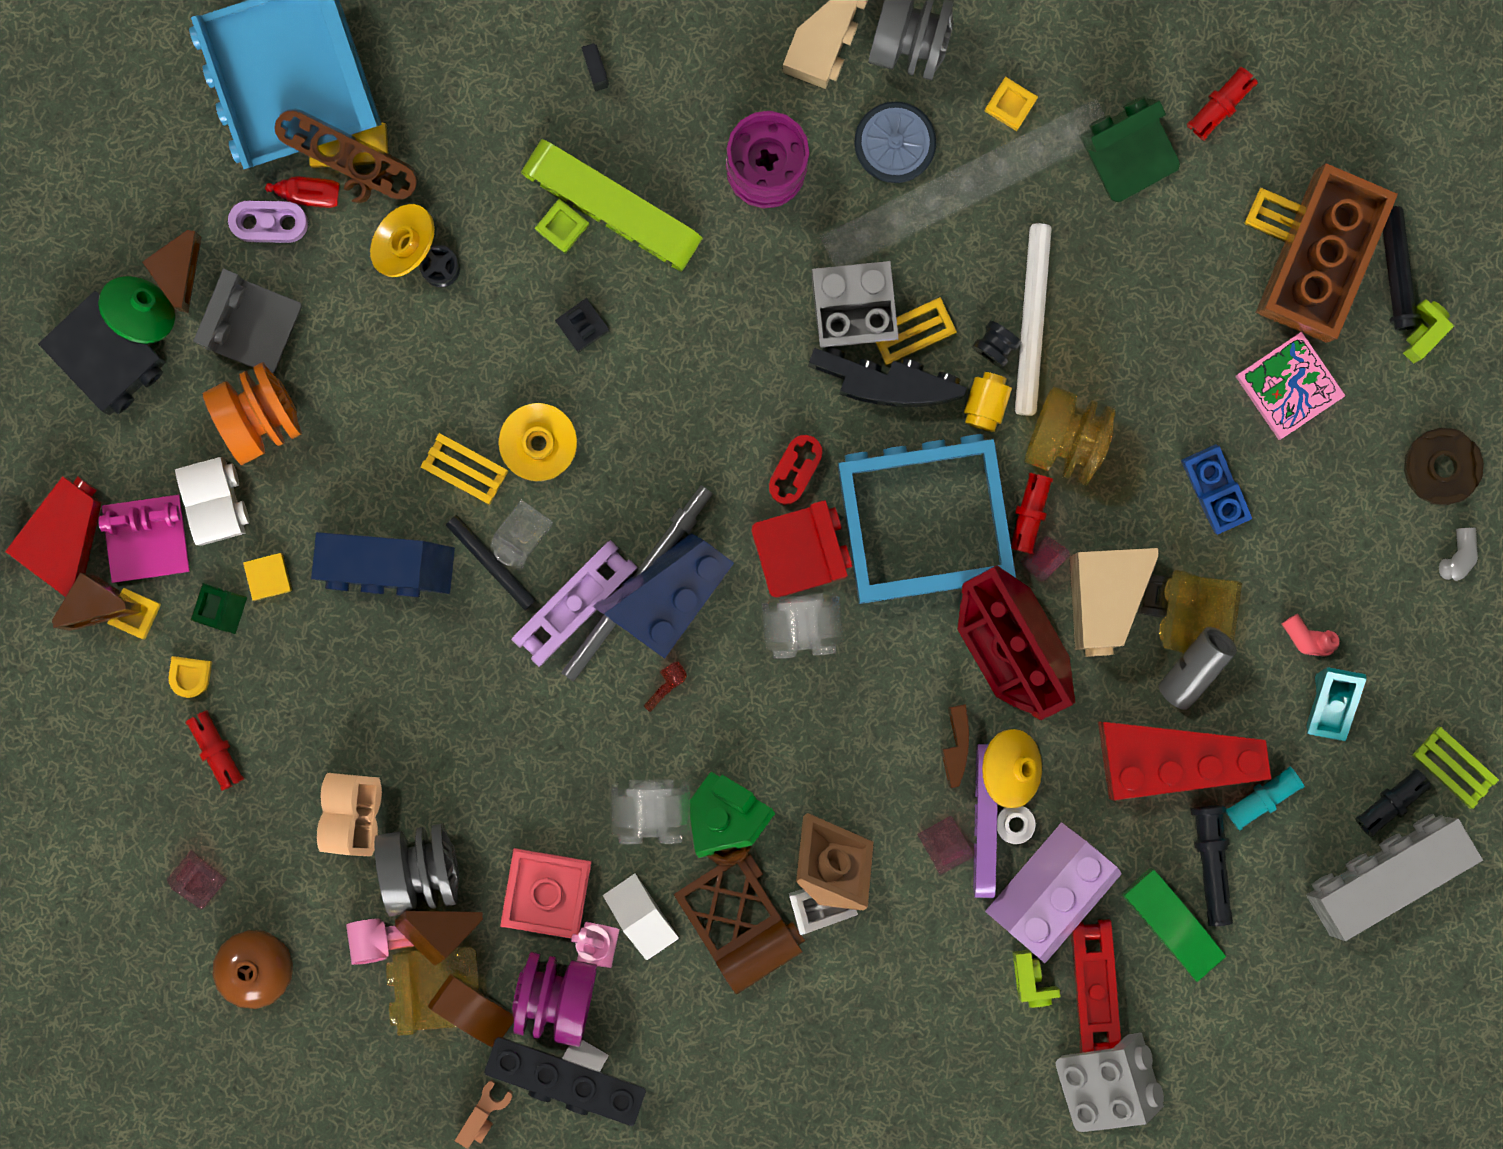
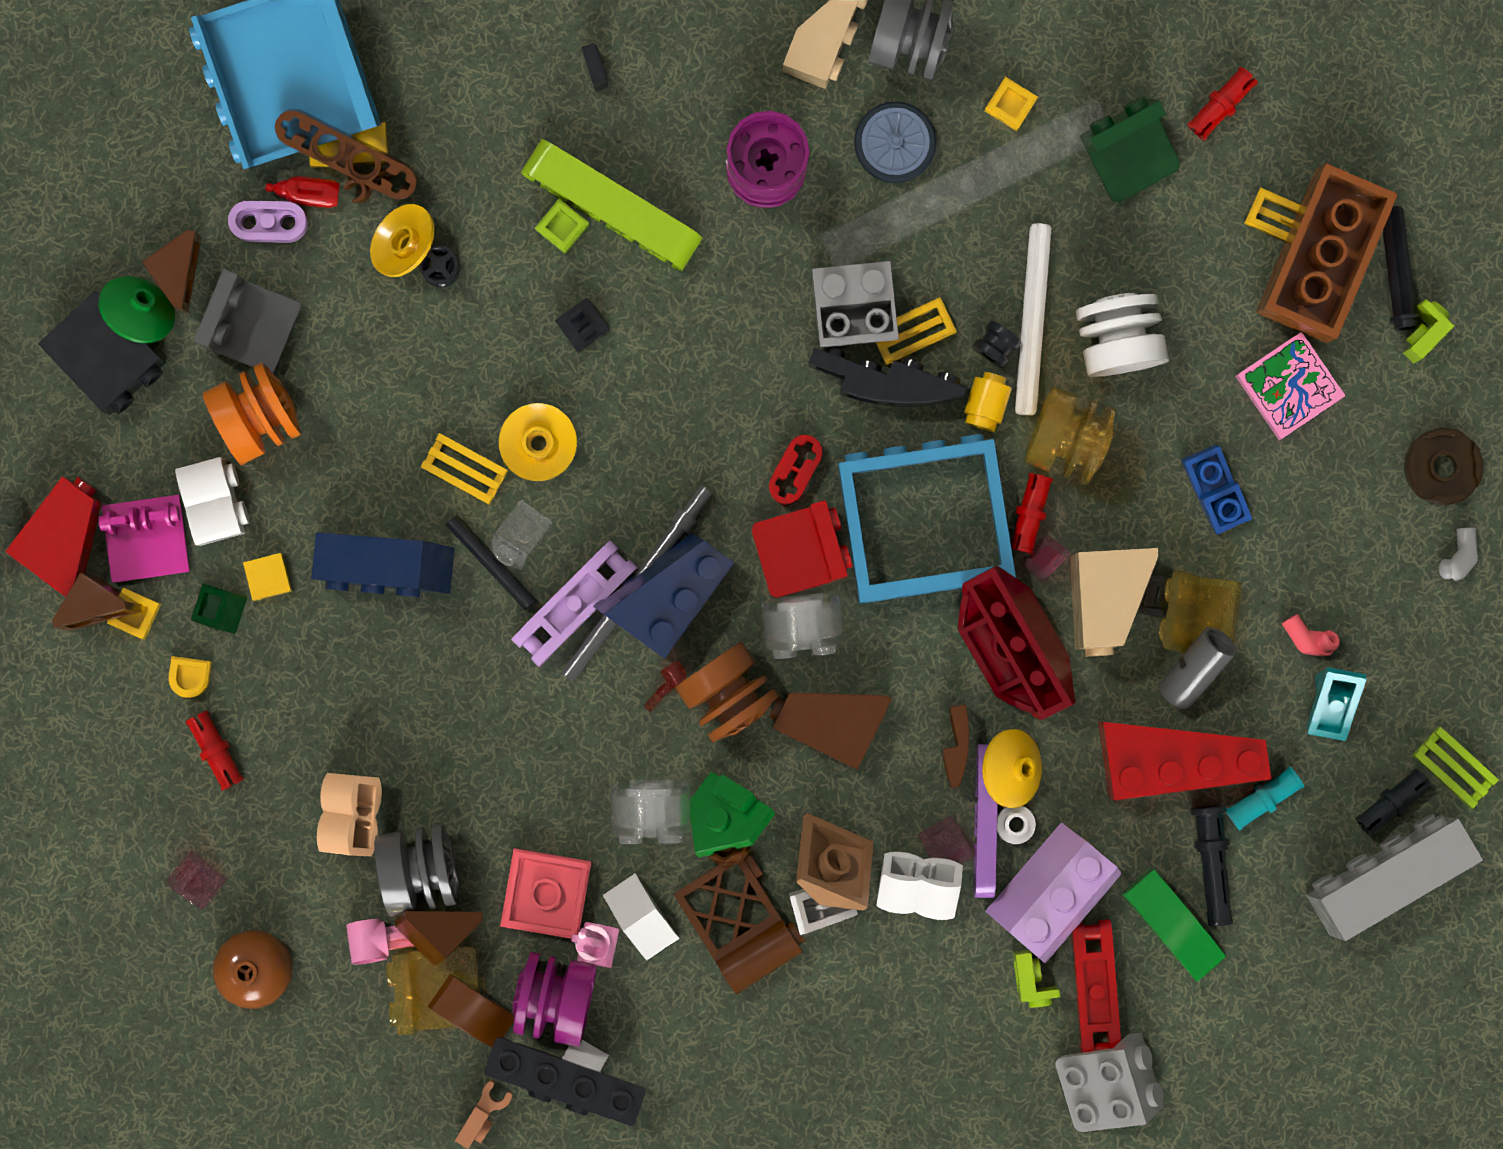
(727, 692): none -> dark orange wheel
(831, 722): none -> reddish brown slope
(919, 885): none -> white brick
(1122, 334): none -> white wheel

